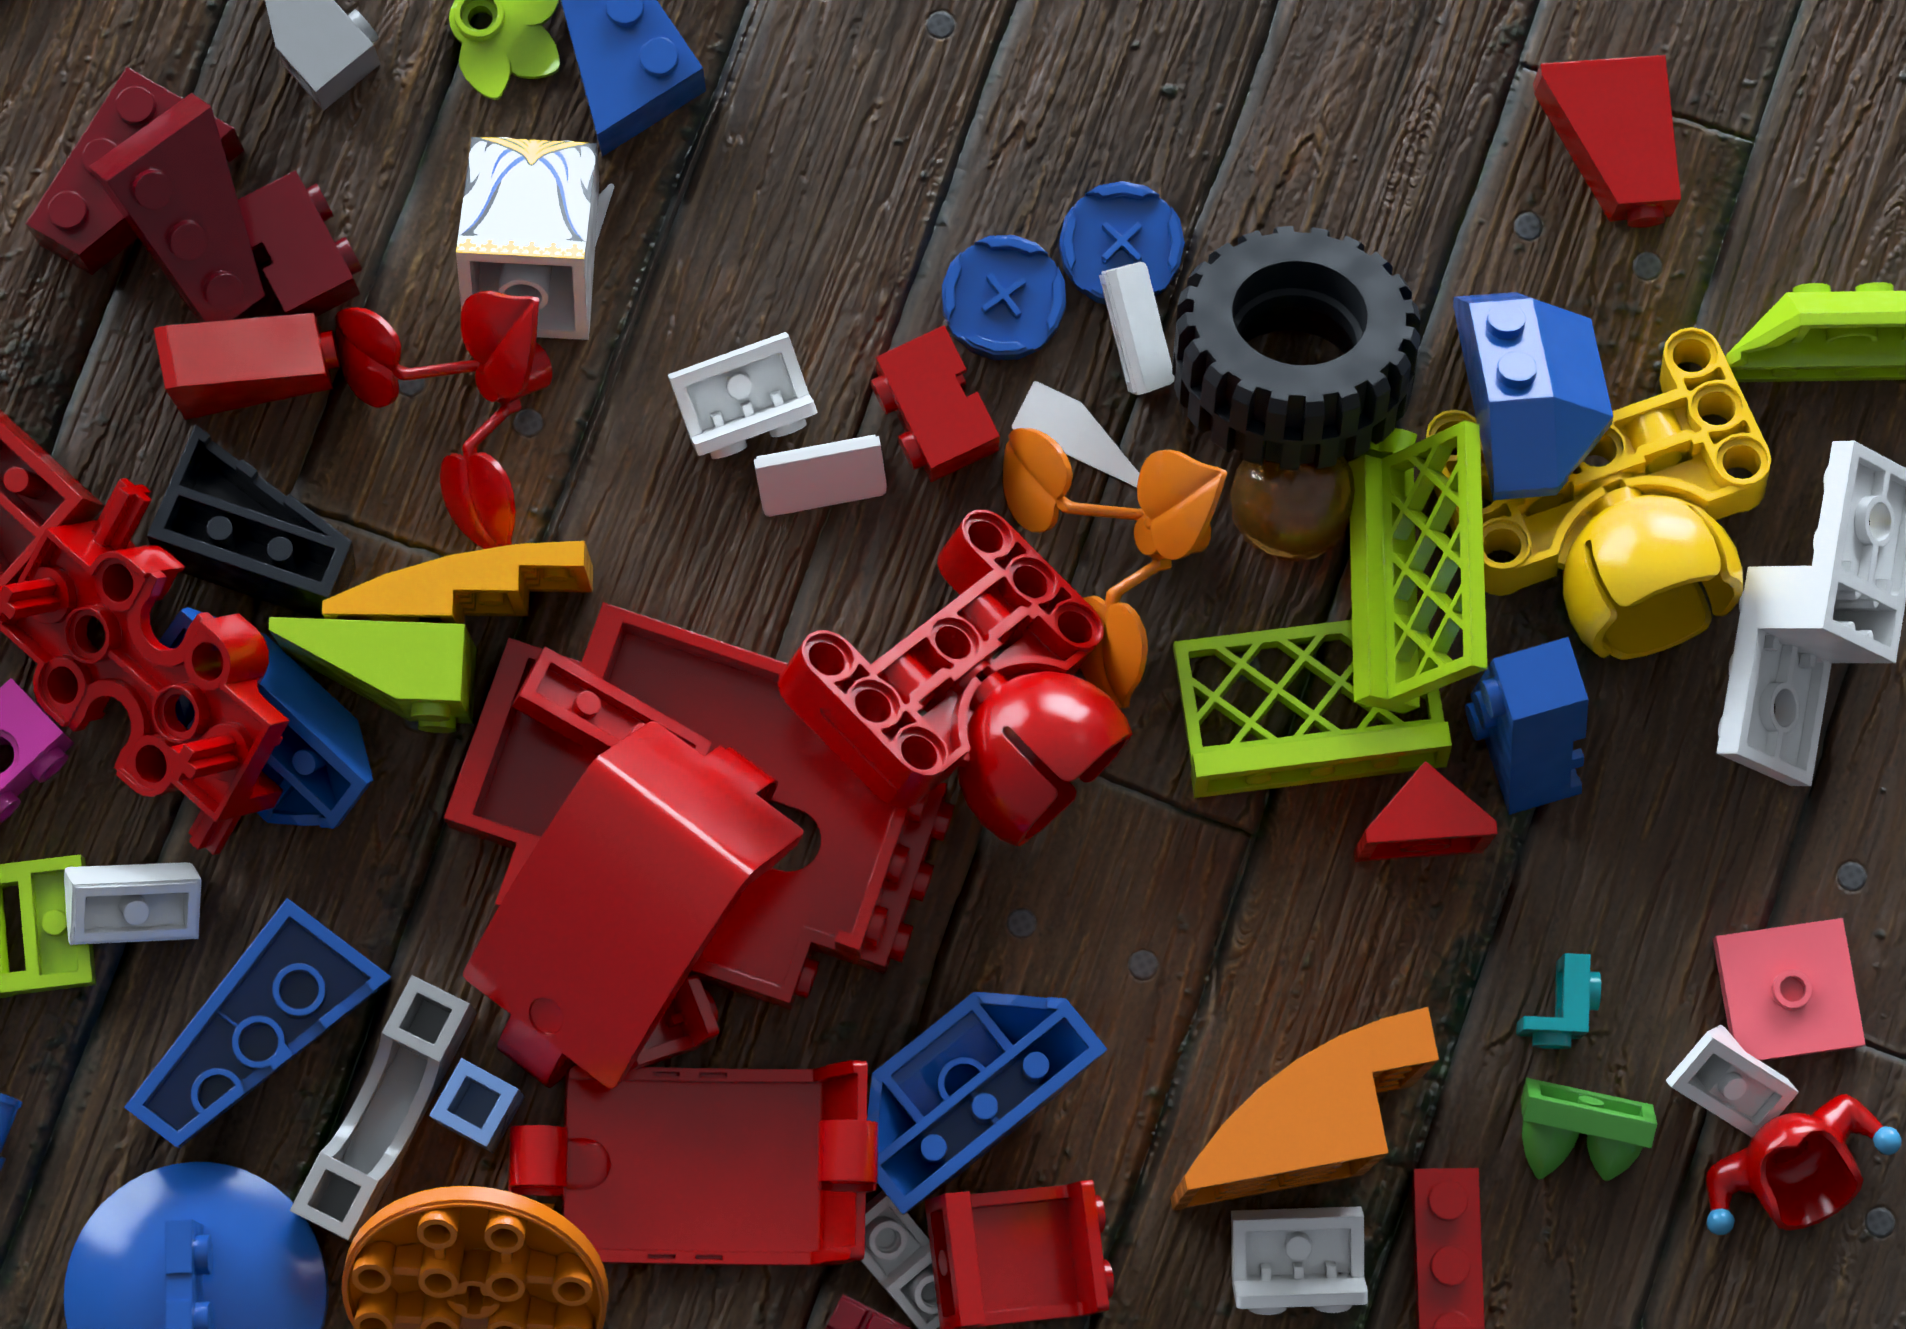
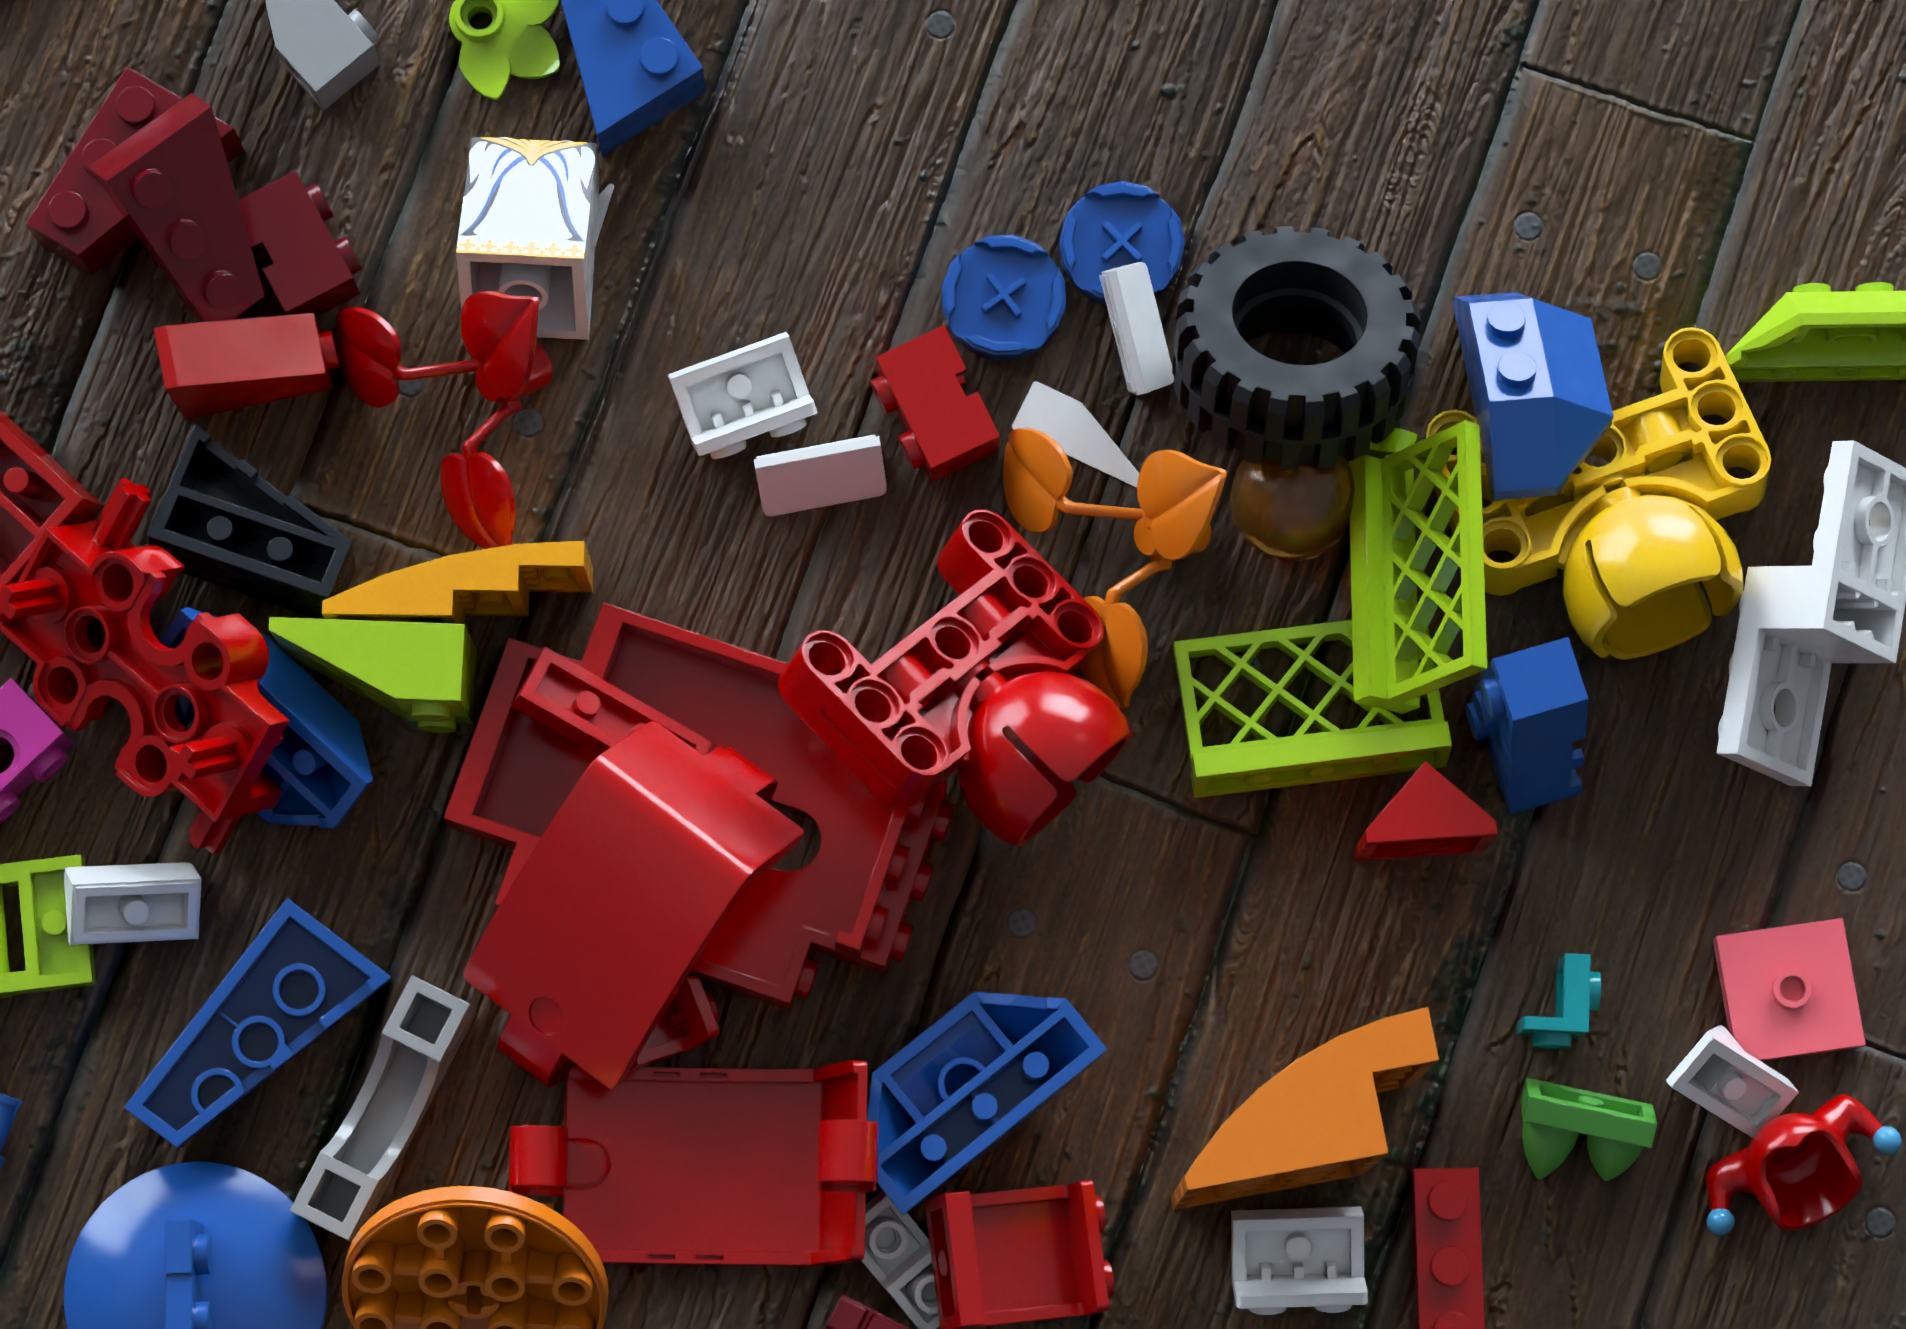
(477, 1105): medium blue brick -> none
(1617, 131): red slope -> none

